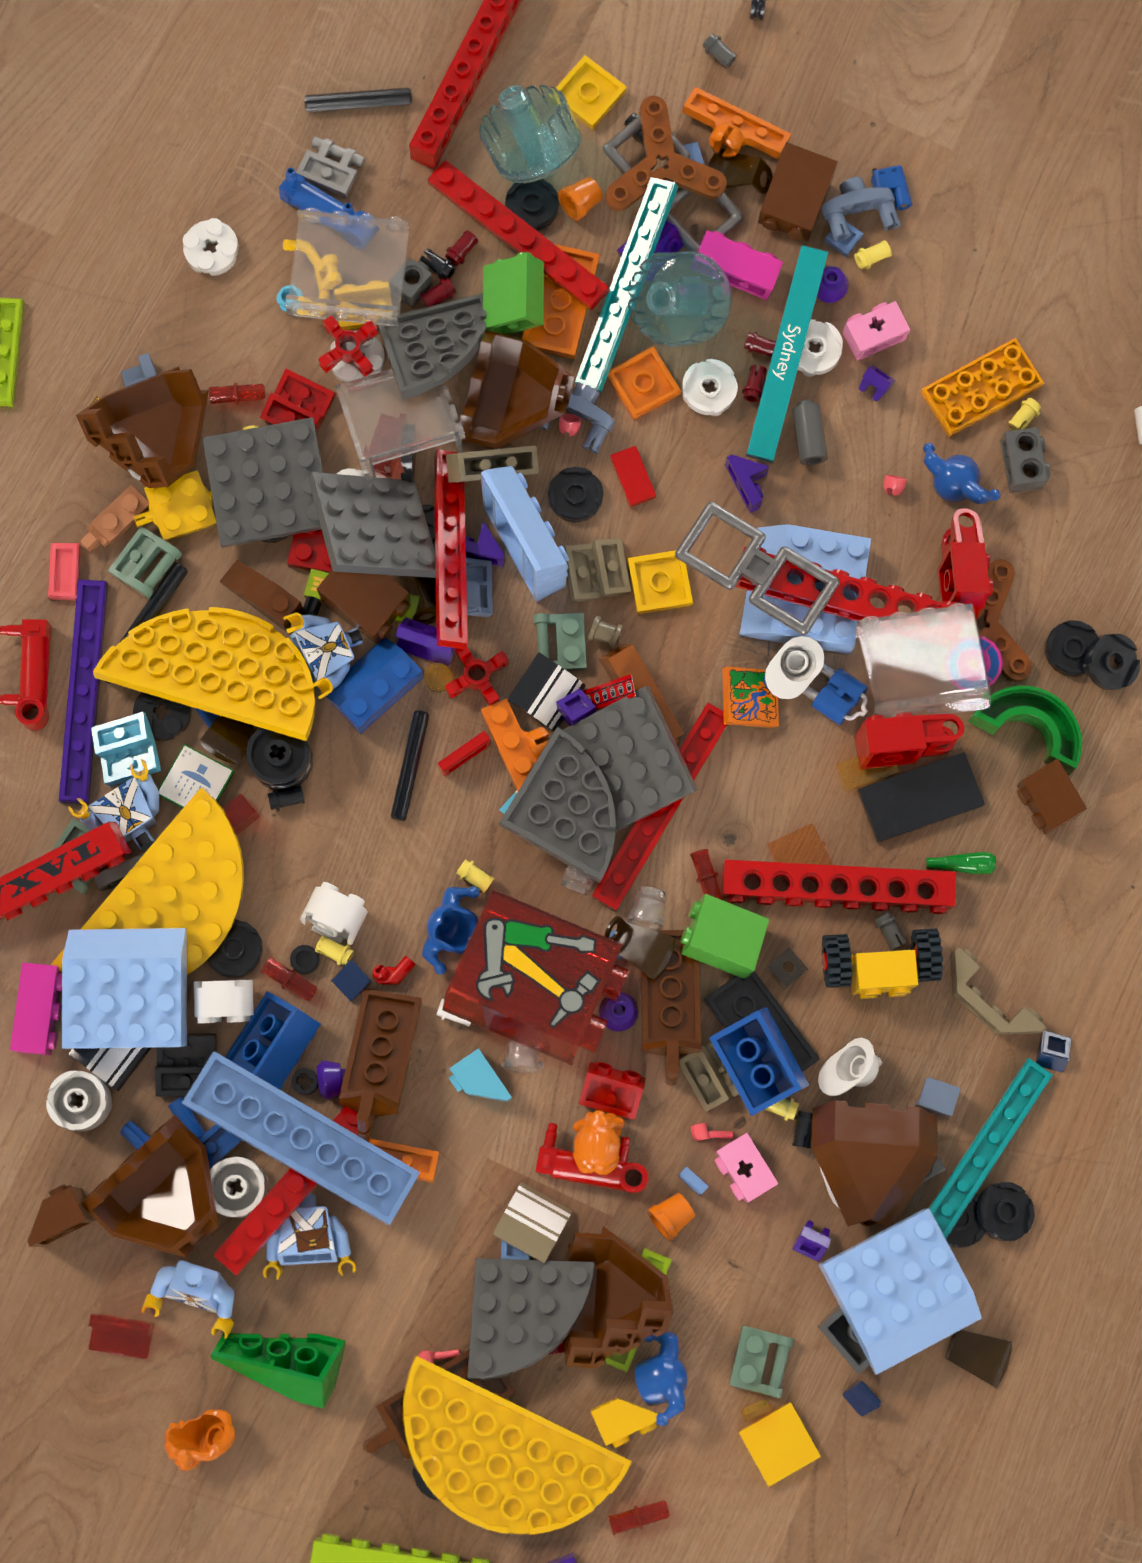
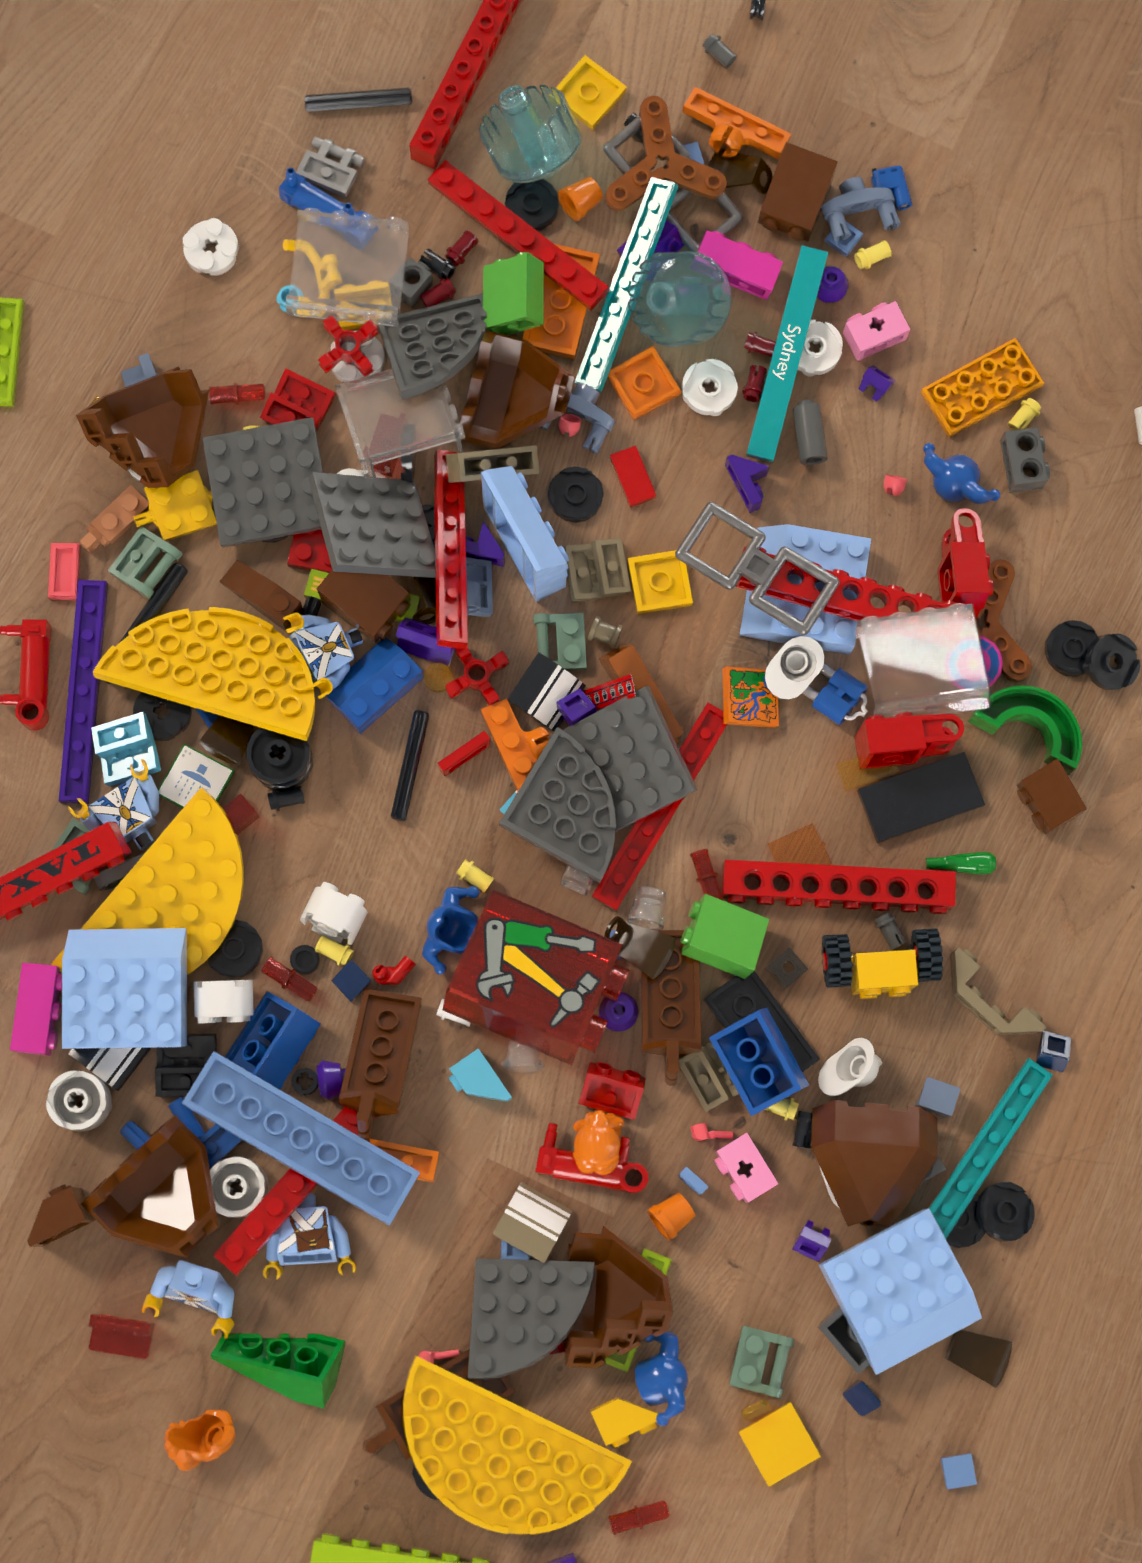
(958, 1471): none -> medium blue tile

